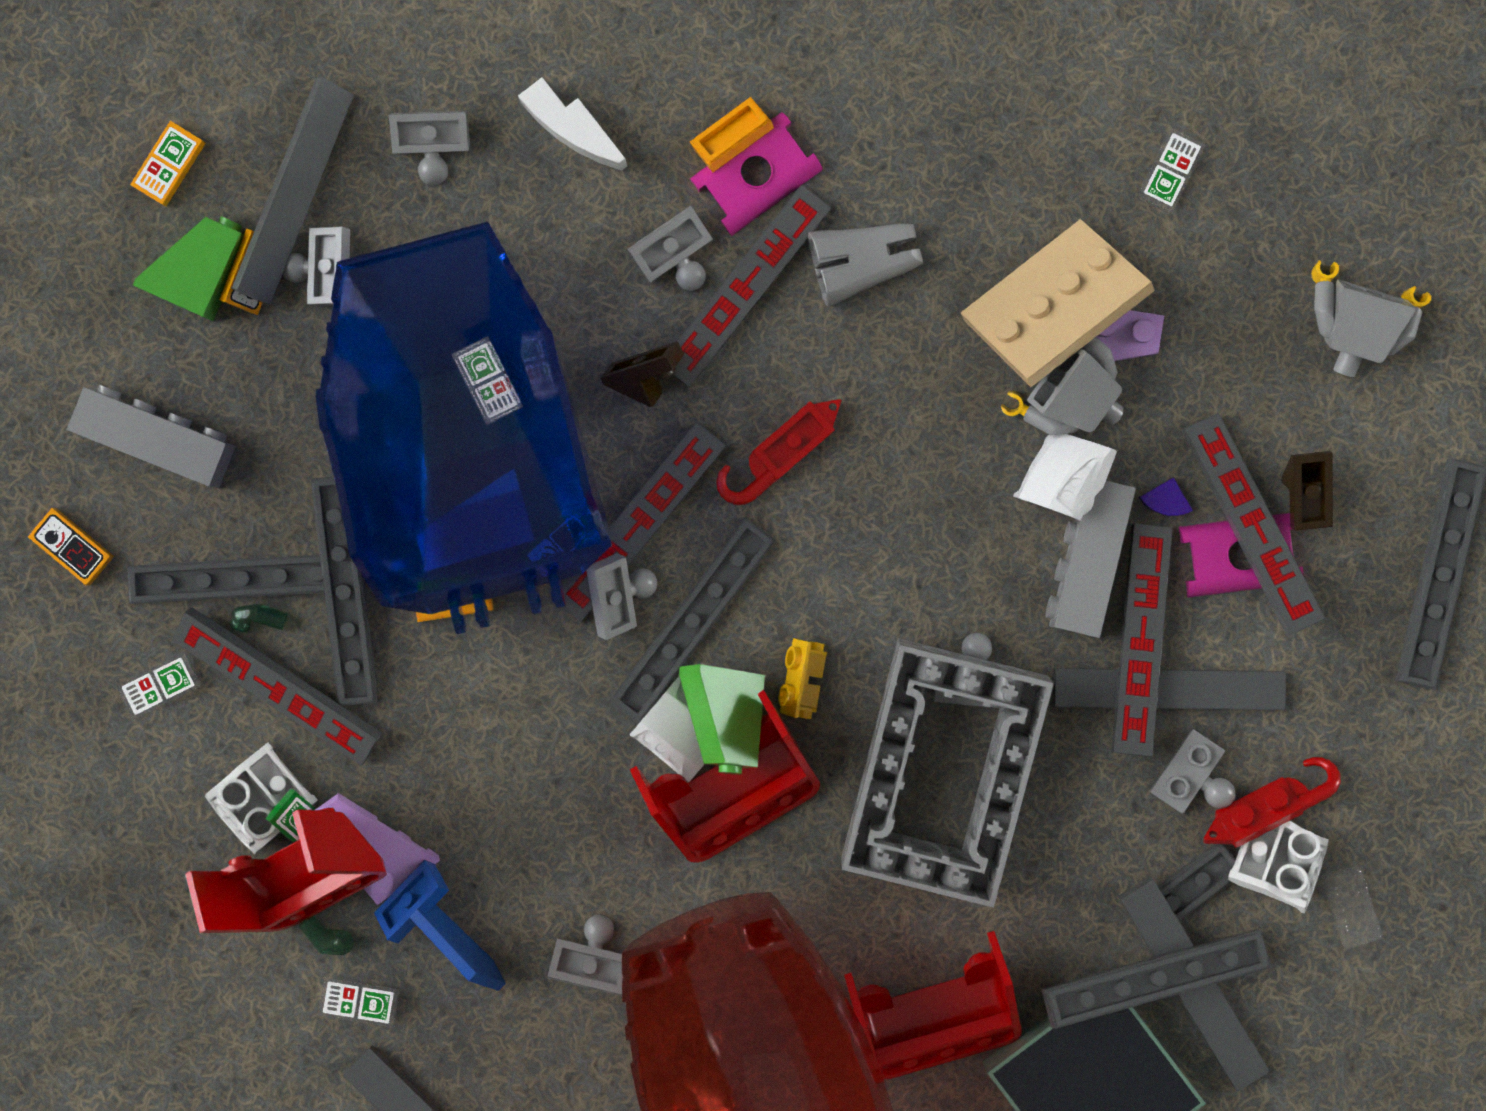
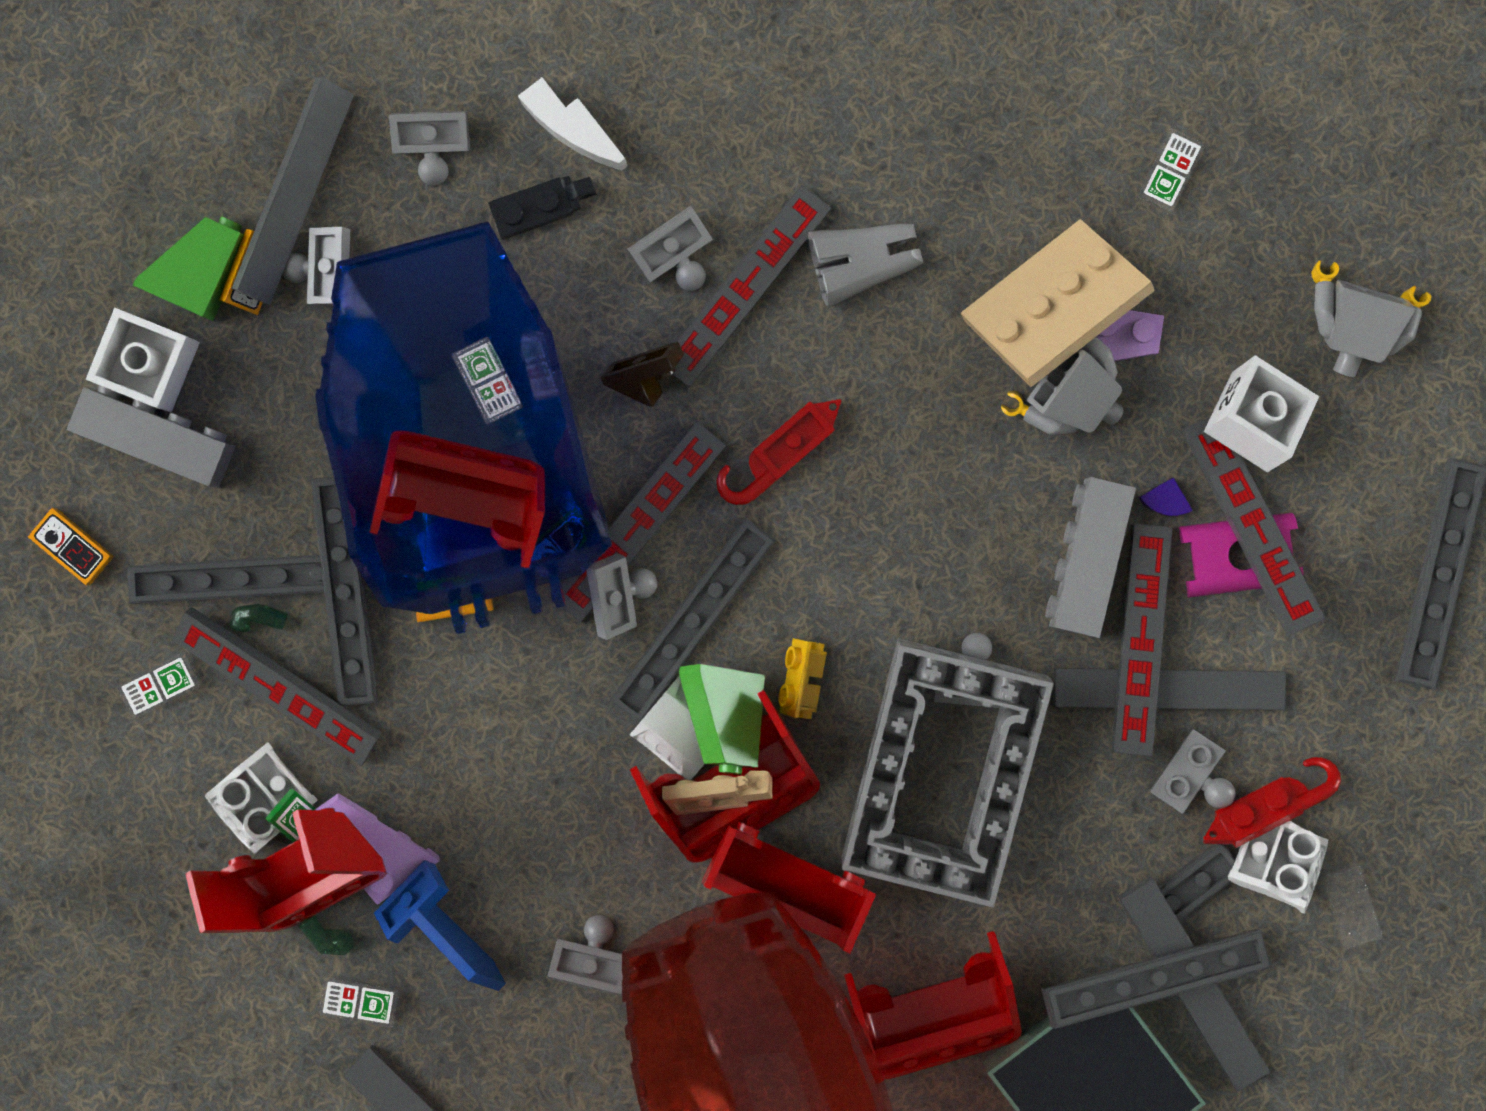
(142, 360): none -> white brick
(168, 163): tile -> none
(462, 486): none -> red windscreen
(539, 205): none -> black hinge
(718, 793): none -> tan hinge
(731, 134): light orange tile -> none
(746, 202): dark pink piece -> none
(813, 896): none -> red windscreen
(1067, 475): white slope -> none
(1261, 414): none -> white brick
(1310, 490): dark brown slope -> none

